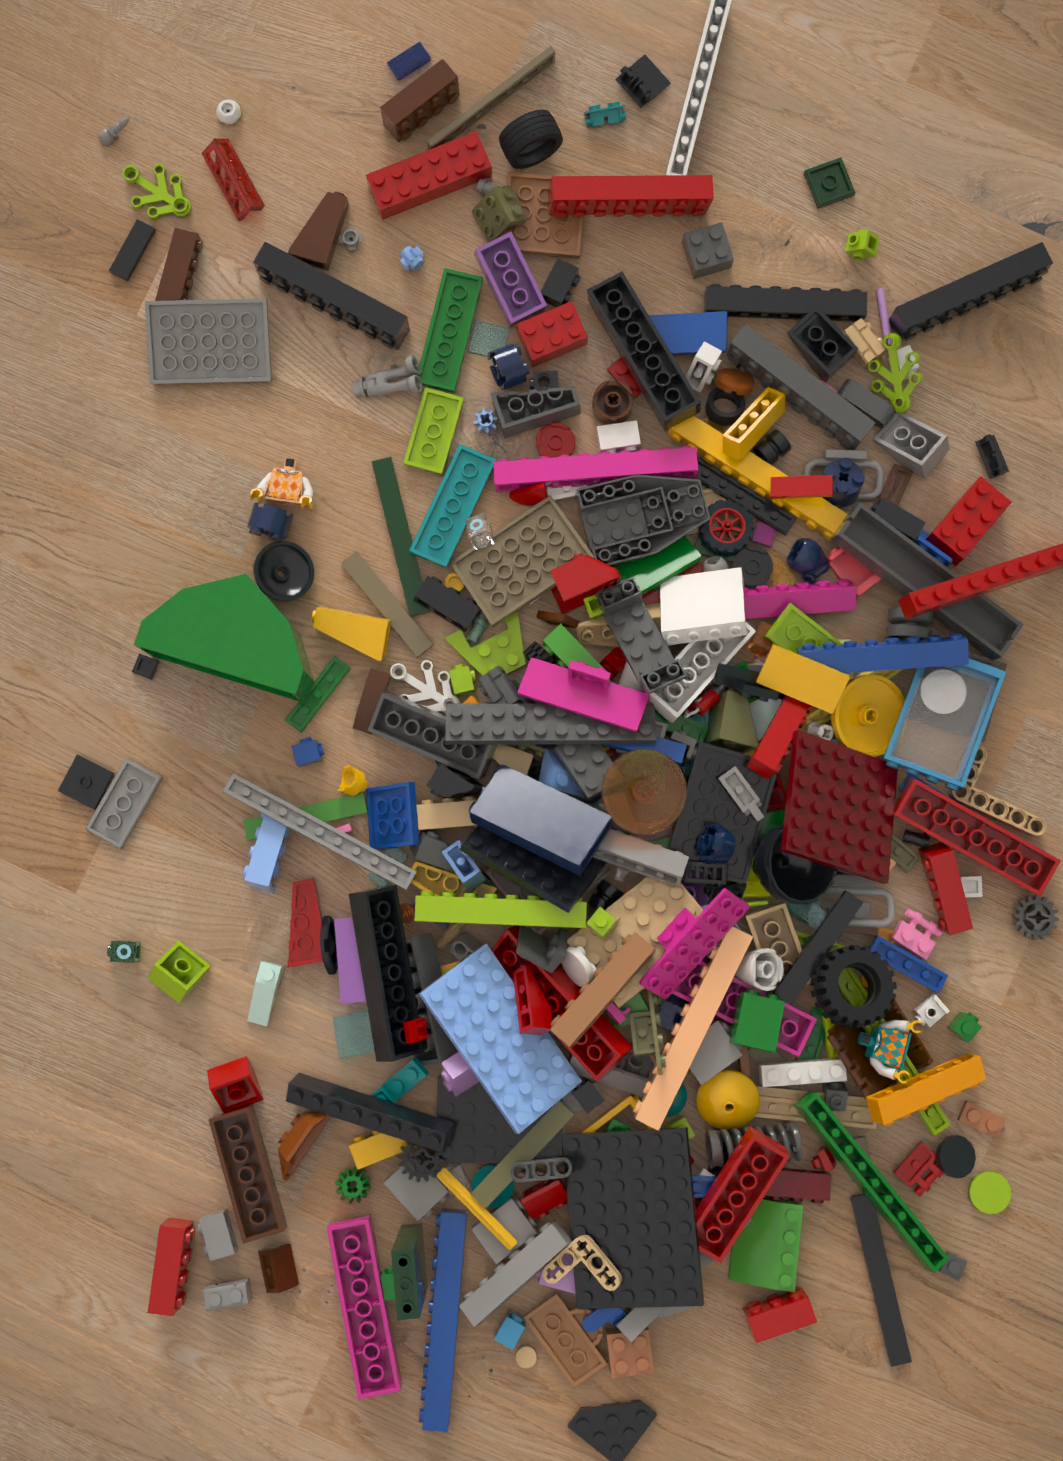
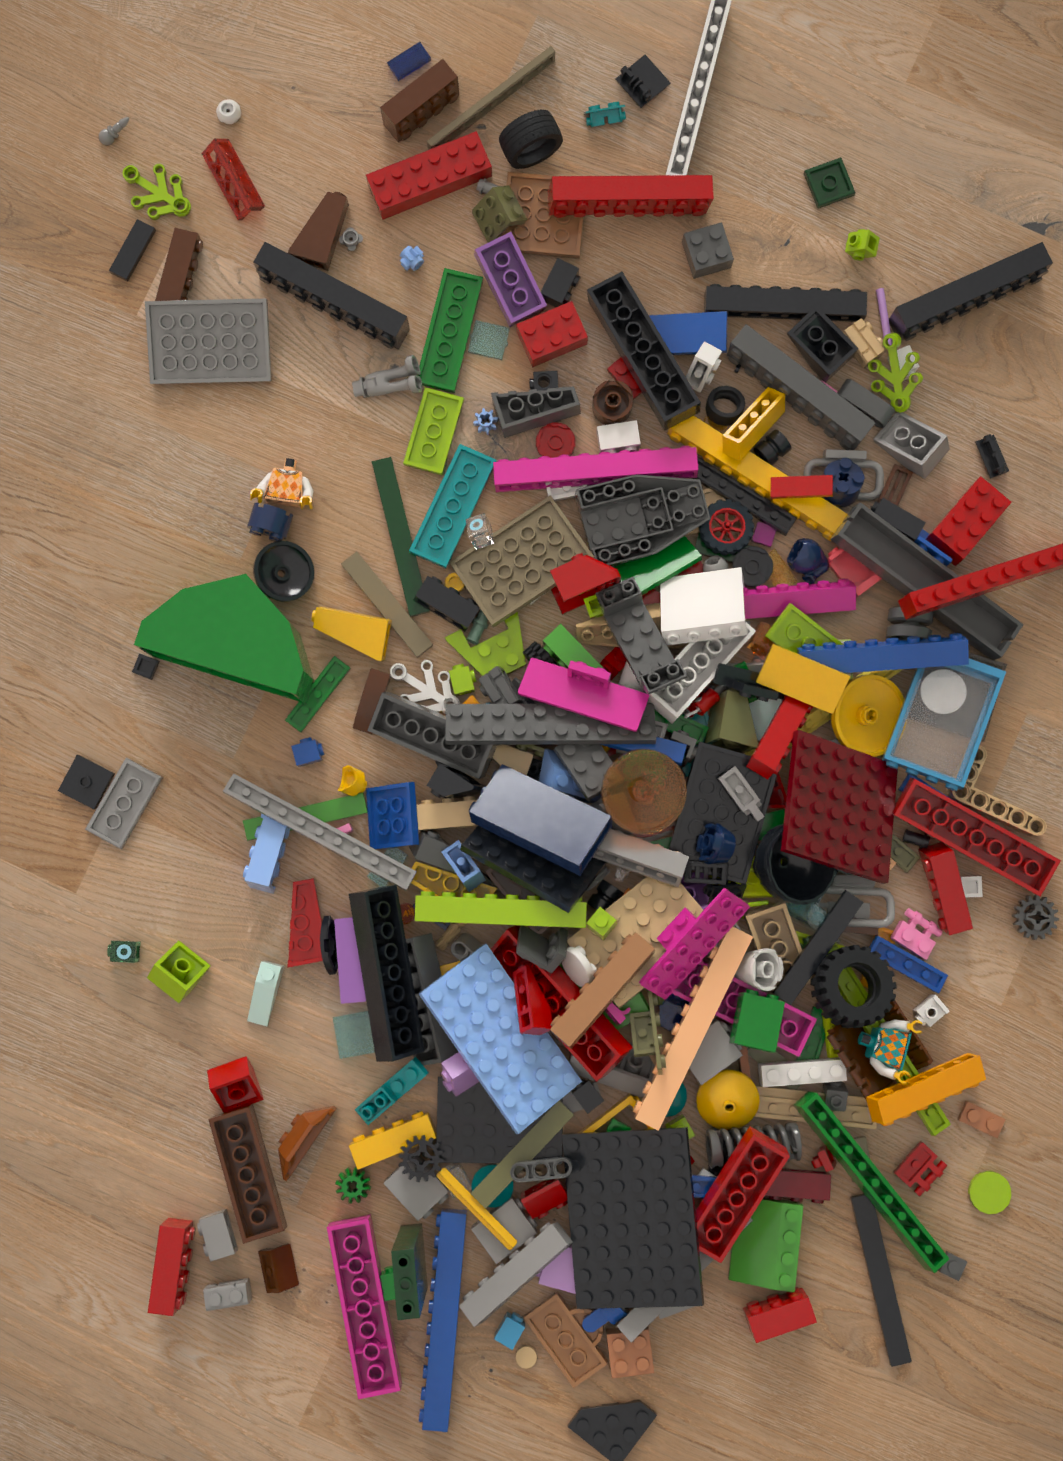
(370, 1112): black brick -> none
(415, 1030): red tile -> none
(508, 366): dark blue brick -> none
(529, 495): red tile -> none
(557, 618): reddish brown tile -> none
(580, 1255): tan beam -> none
(734, 380): dark orange tile -> none
(823, 731): white bush -> none
(955, 1156): black tile -> none
(964, 1026): green brick -> none

